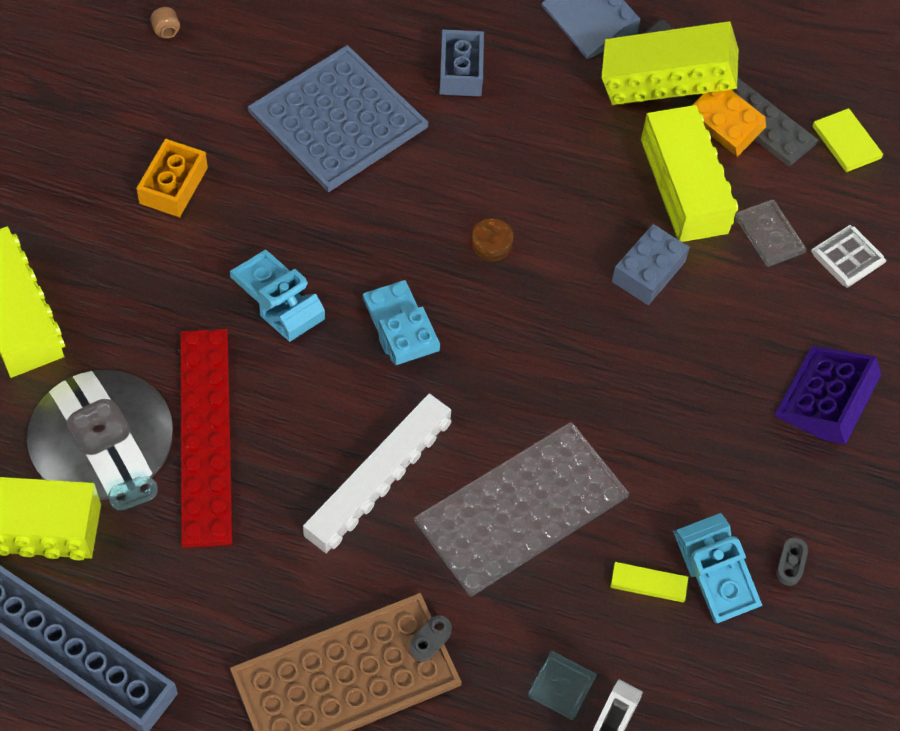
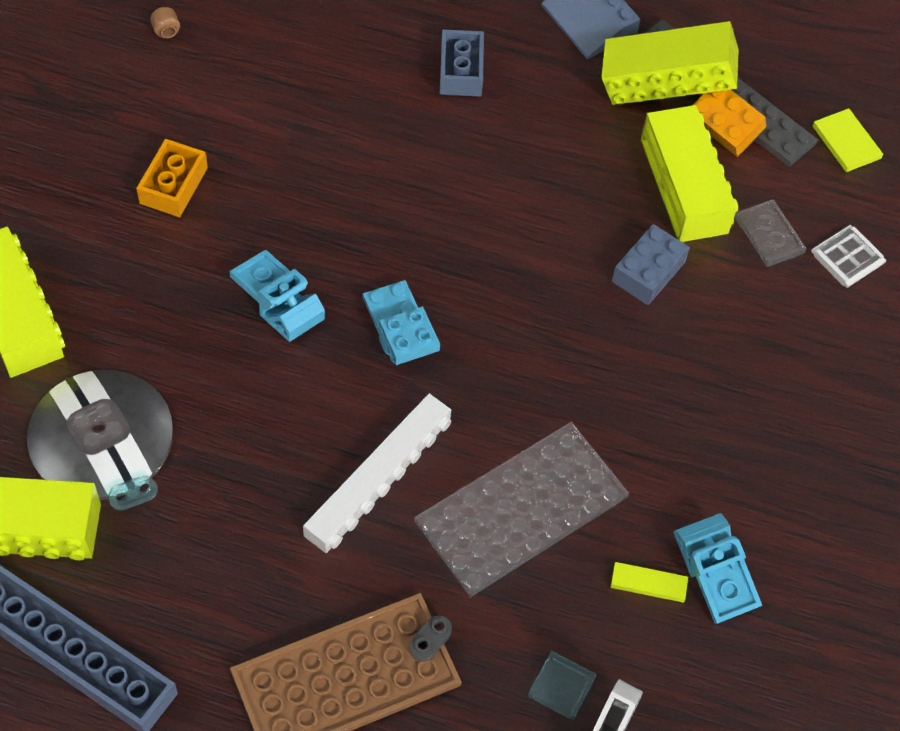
(205, 439): red plate -> none
(338, 118): sand blue plate -> none
(492, 240): clear orange head -> none
(792, 563): dark grey plate -> none
(830, 393): dark purple slope -> none

